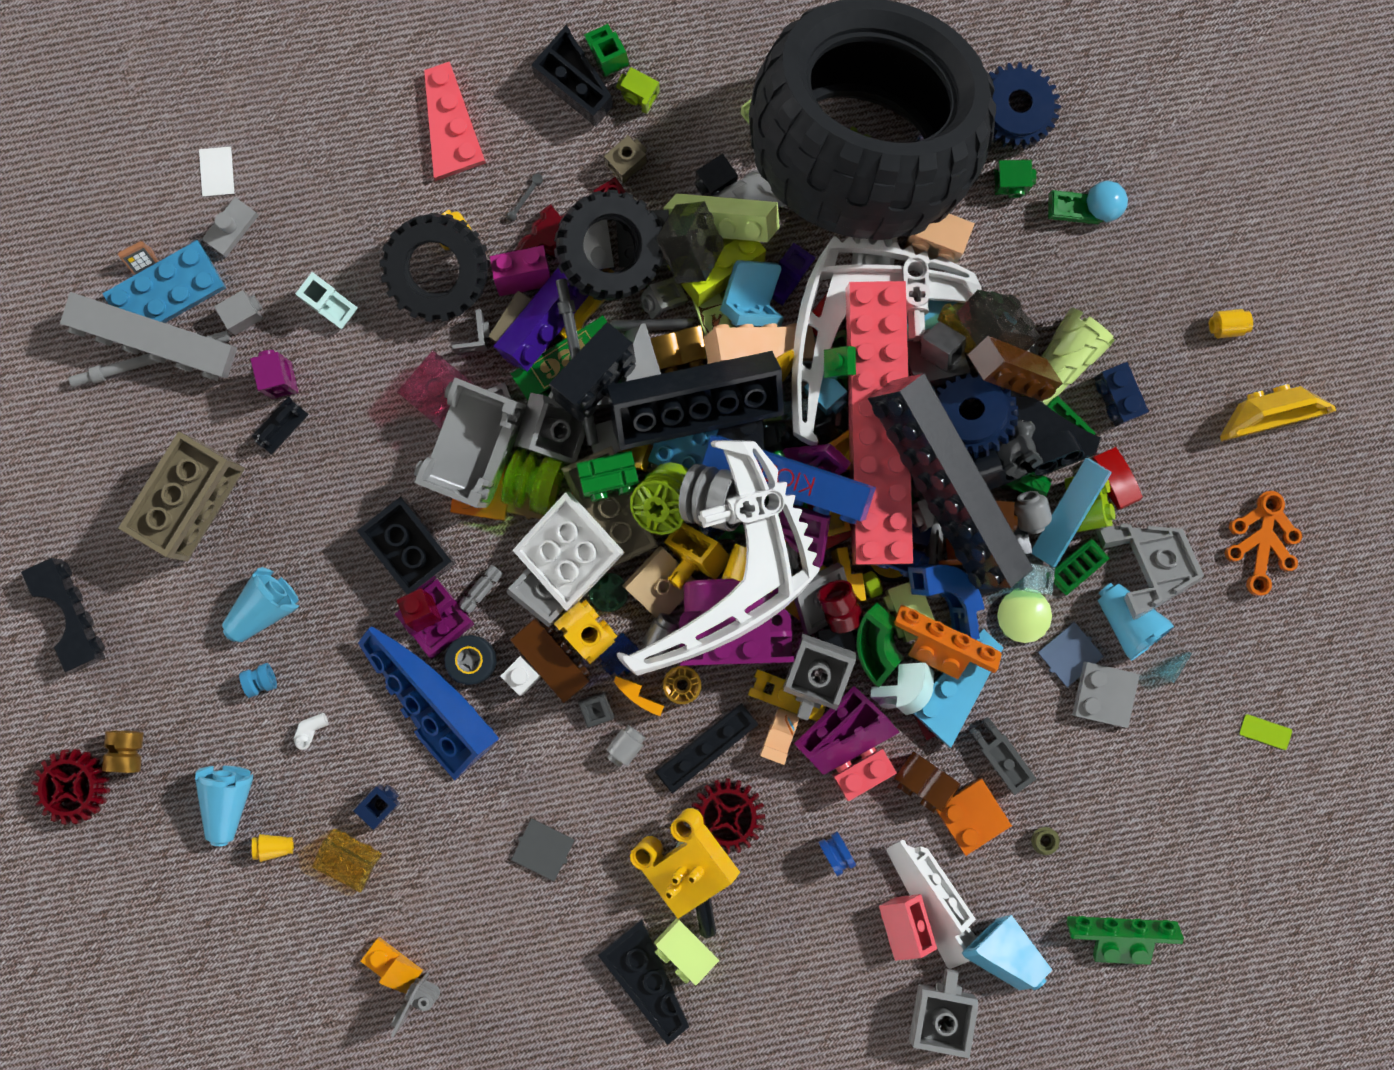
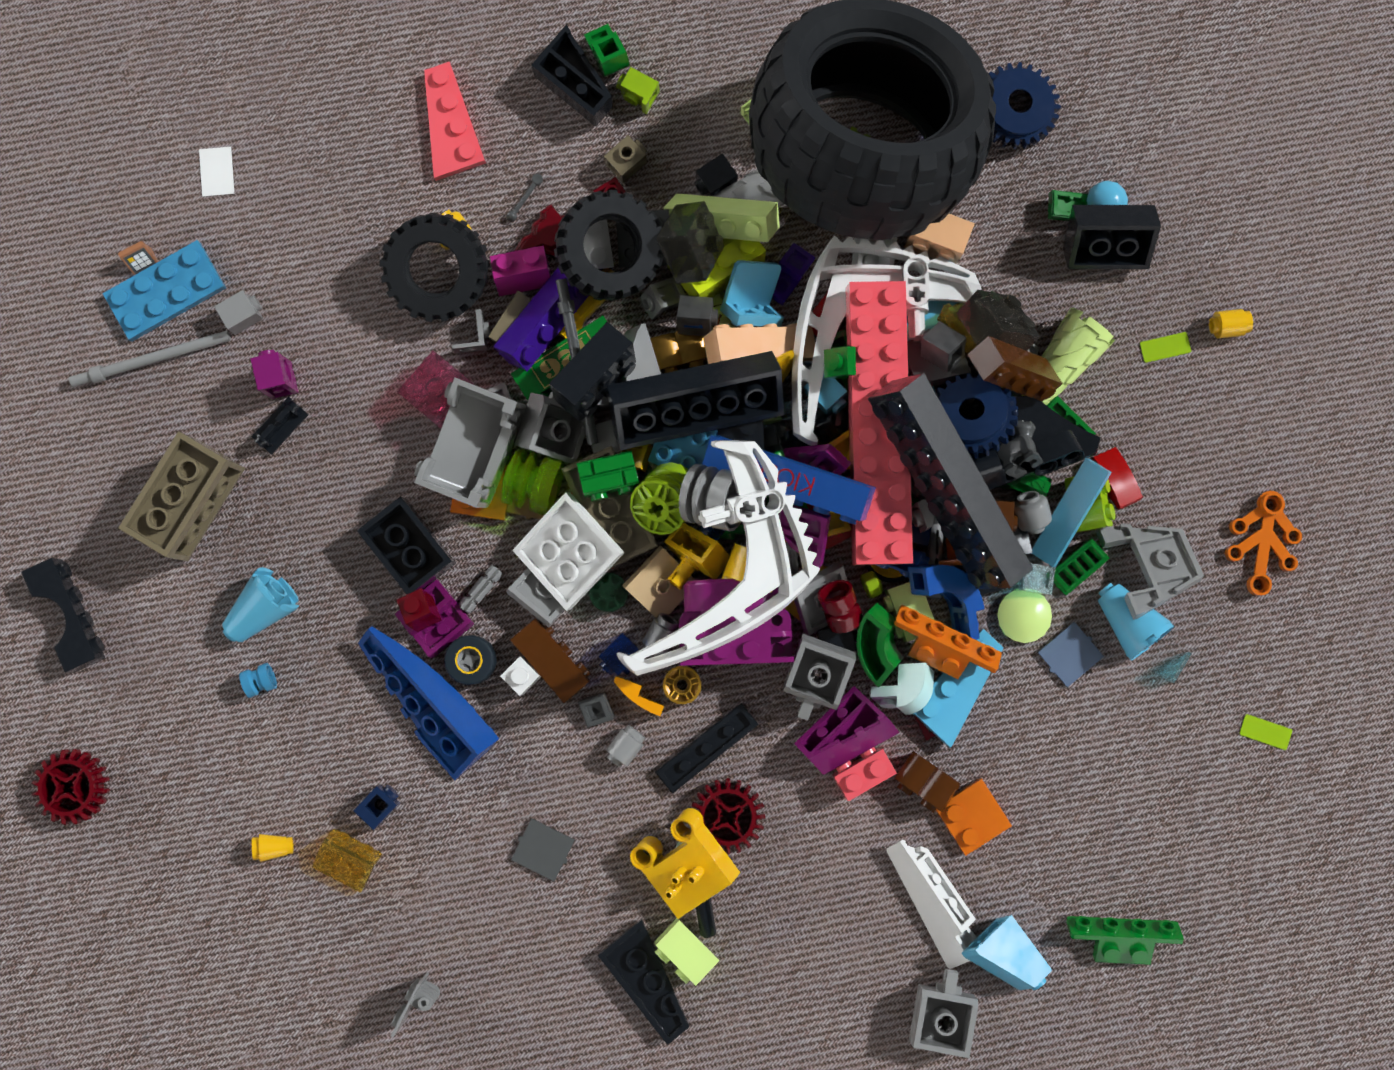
(122, 751): pearl gold wheel -> none
(148, 335): light grey brick -> none
(222, 801): medium azure cone -> none
(230, 227): light grey tile -> none
(306, 730): white arm -> none
(326, 300): light aqua brick -> none
(392, 966): light orange slope -> none
(593, 643): yellow brick -> none
(654, 324): flat silver bar -> none
(696, 315): none -> flat silver brick
(778, 696): yellow plate -> none
(780, 736): light nougat leg -> none
(837, 853): blue wheel -> none
(842, 556): yellow slope -> none
(908, 927): coral brick -> none
(1004, 758): dark grey hinge -> none
(1014, 177): green brick -> none
(1053, 843): olive plate -> none
(1105, 694): light grey plate -> none
(1111, 236): none -> black brick
(1120, 394): dark blue brick -> none
(1165, 347): none -> lime sticker
(1274, 410): yellow wedge -> none

